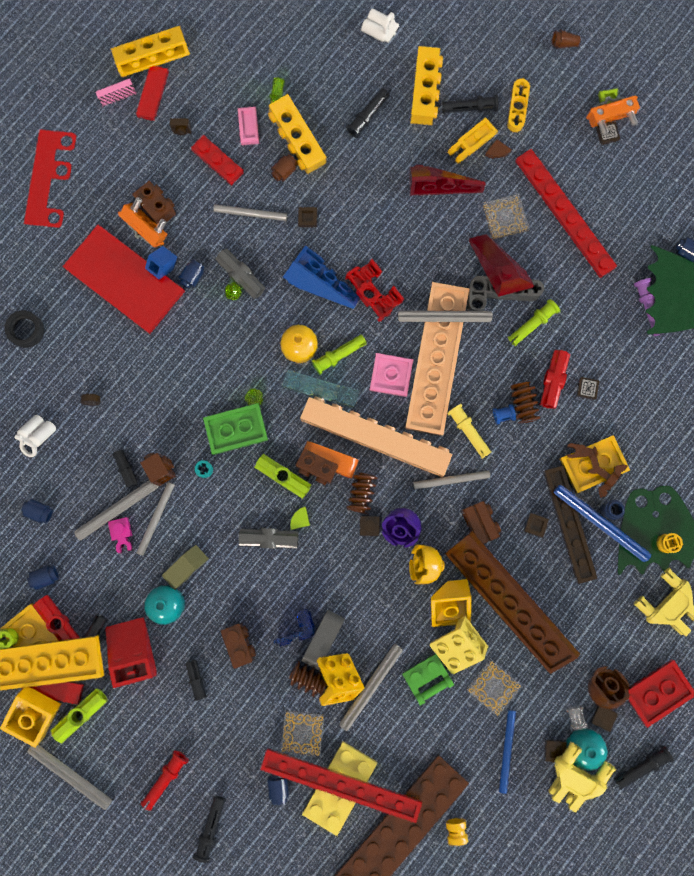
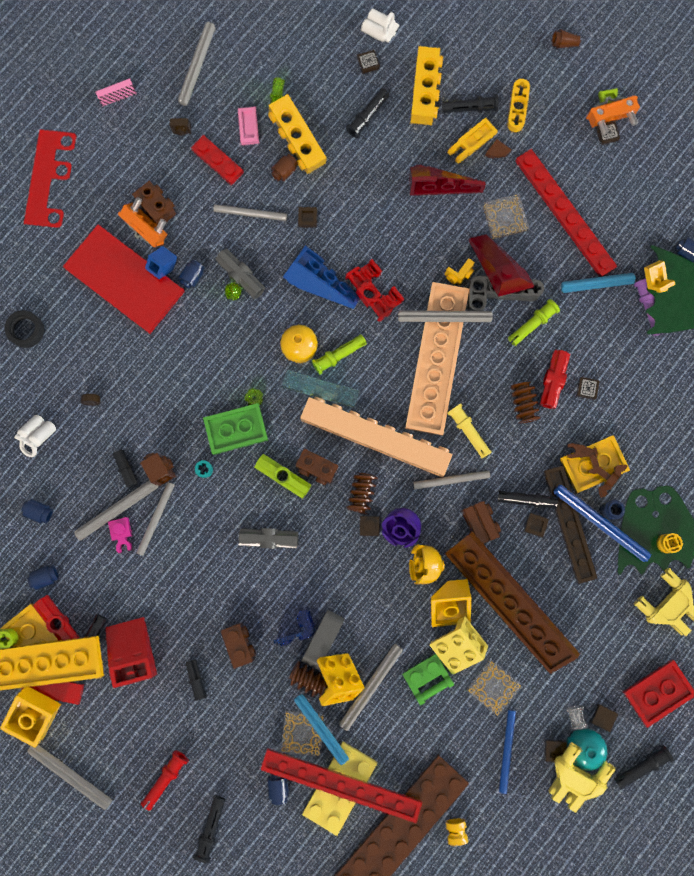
(70, 723): lime piece -> none
(150, 51): yellow brick -> none
(152, 93): red tile -> none
(164, 605): teal cylinder -> none
(184, 567): olive slope -> none
(196, 63): none -> light grey axle
(300, 519): lime tile -> none
(321, 729): none -> dark azure axle
(346, 464): orange beam -> none
(368, 61): none -> tile
(391, 375): bright pink tile -> none
(465, 272): none -> yellow bracket
(504, 414): blue bush -> none
(528, 499): none -> black pin
(599, 282): none -> dark azure axle
(608, 688): reddish brown cylinder -> none
(657, 277): none -> yellow bracket

